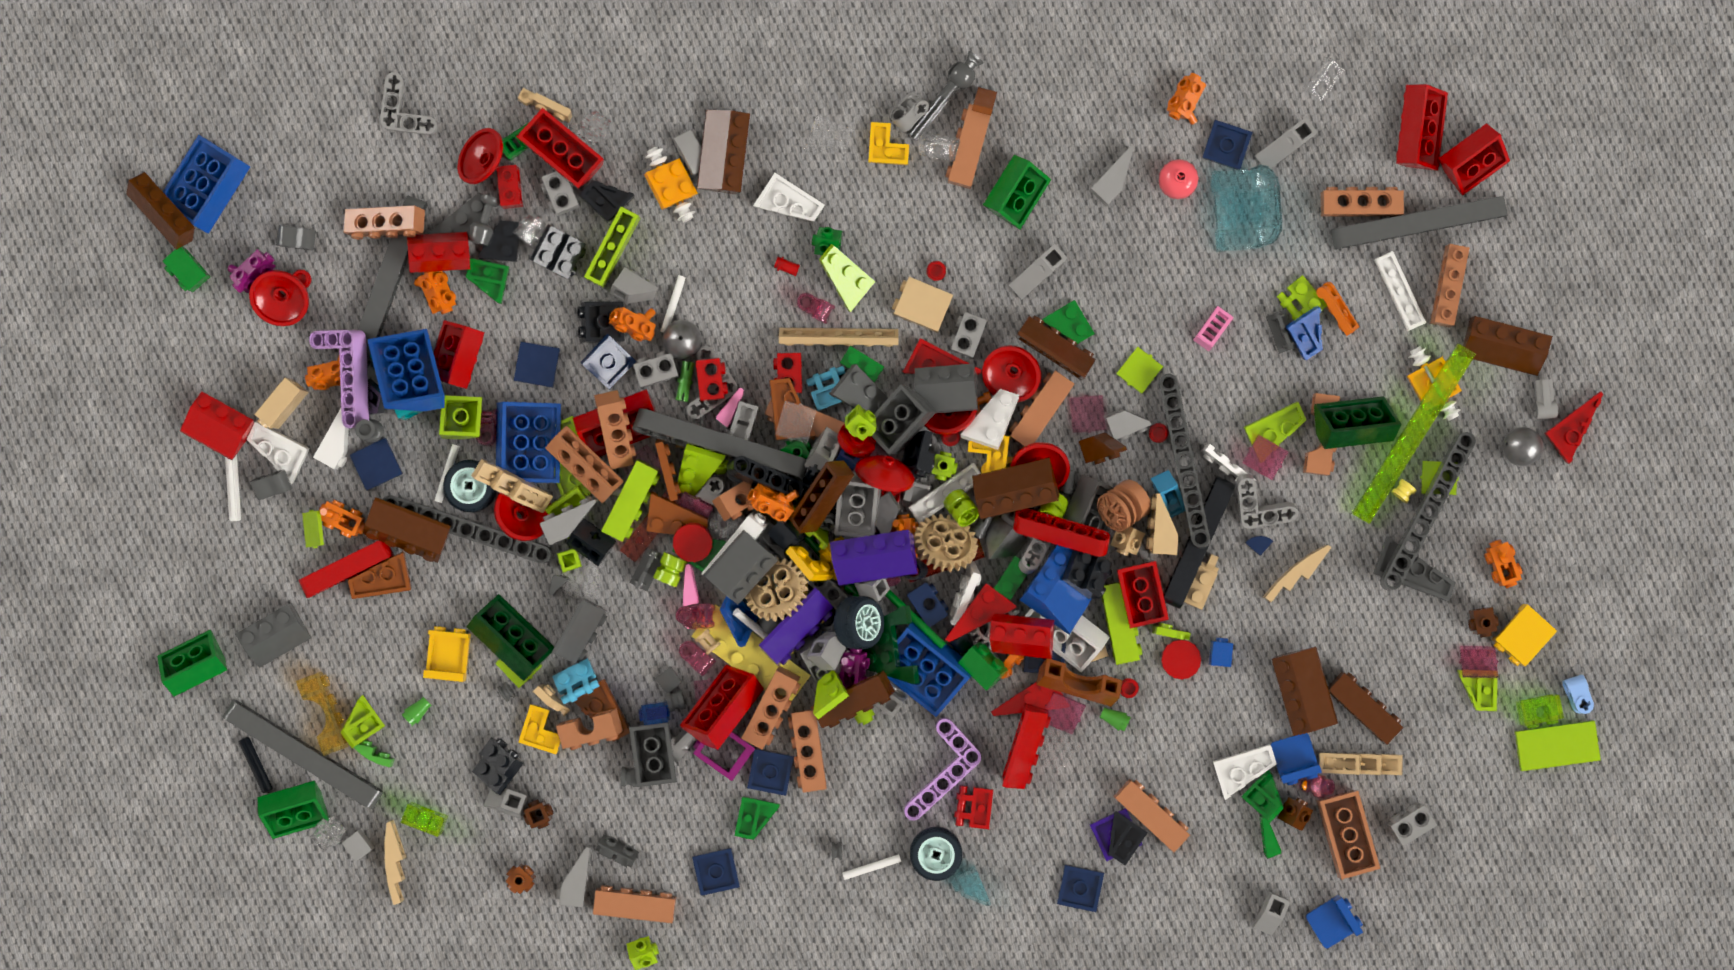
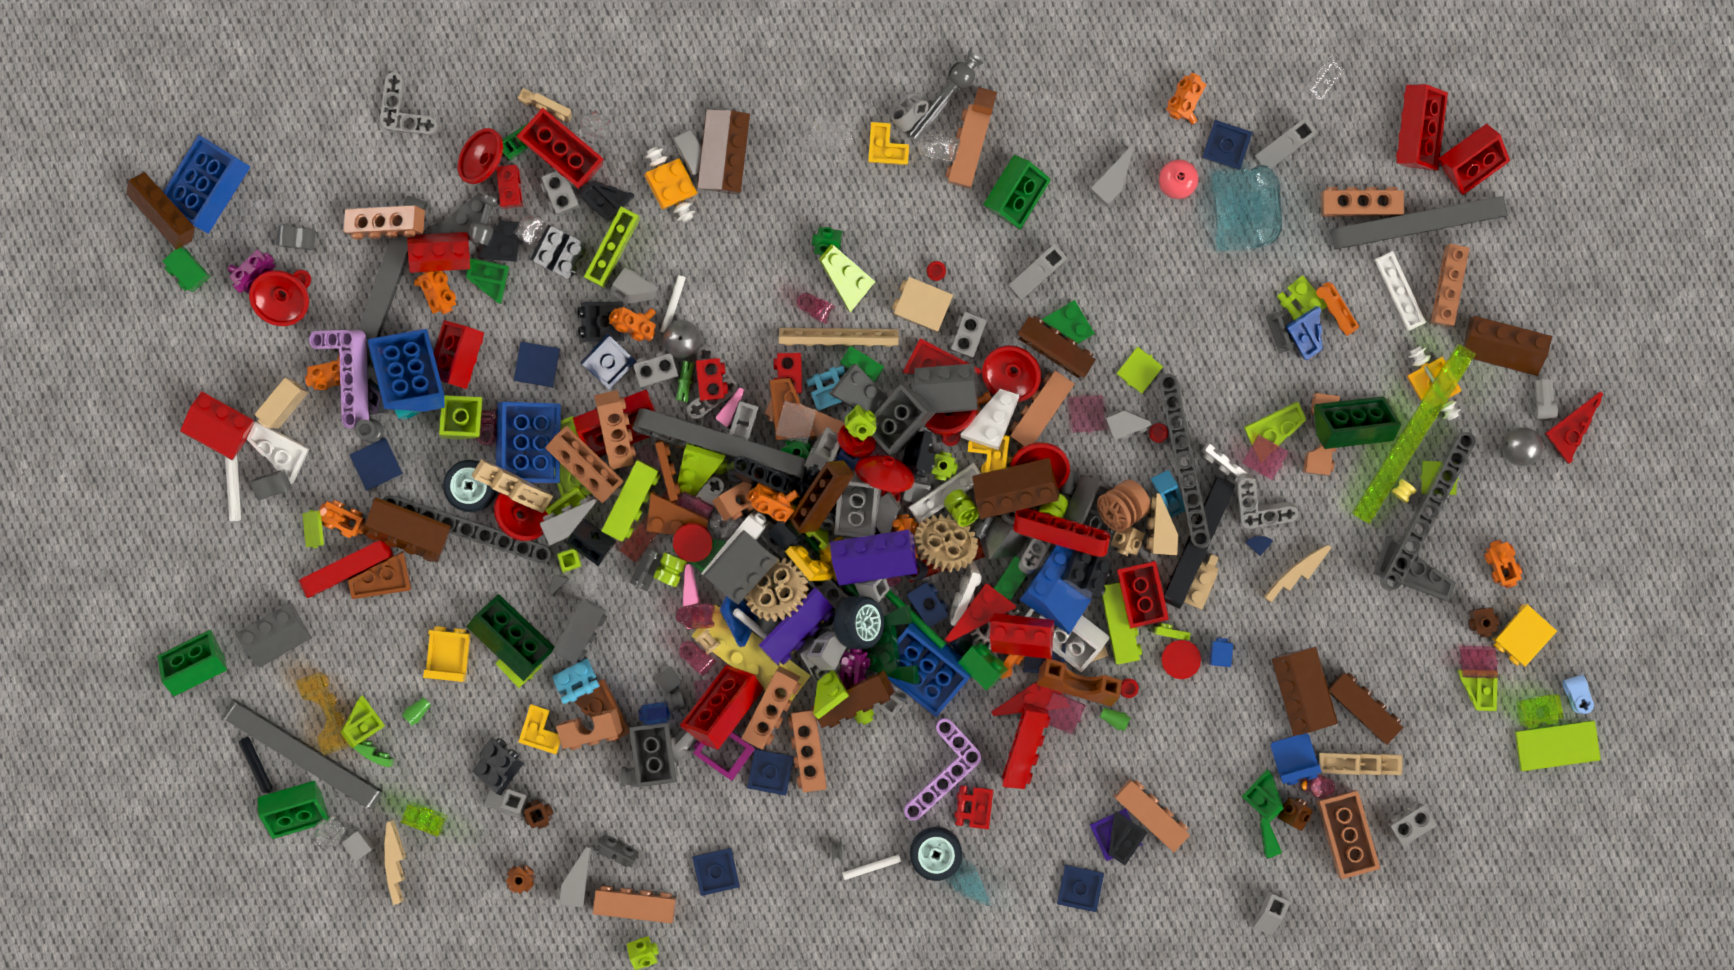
(334, 445): white slope -> none
(450, 462): white bar -> none
(506, 691): dark grey bush -> none
(547, 695): tan wing -> none
(753, 816): green wing -> none
(786, 266): red pin -> none
(788, 199): white wing -> none
(1099, 447): reddish brown slope -> none
(1203, 341): bright pink slope -> none
(1242, 768): white wing -> none
(1334, 921): blue bracket -> none

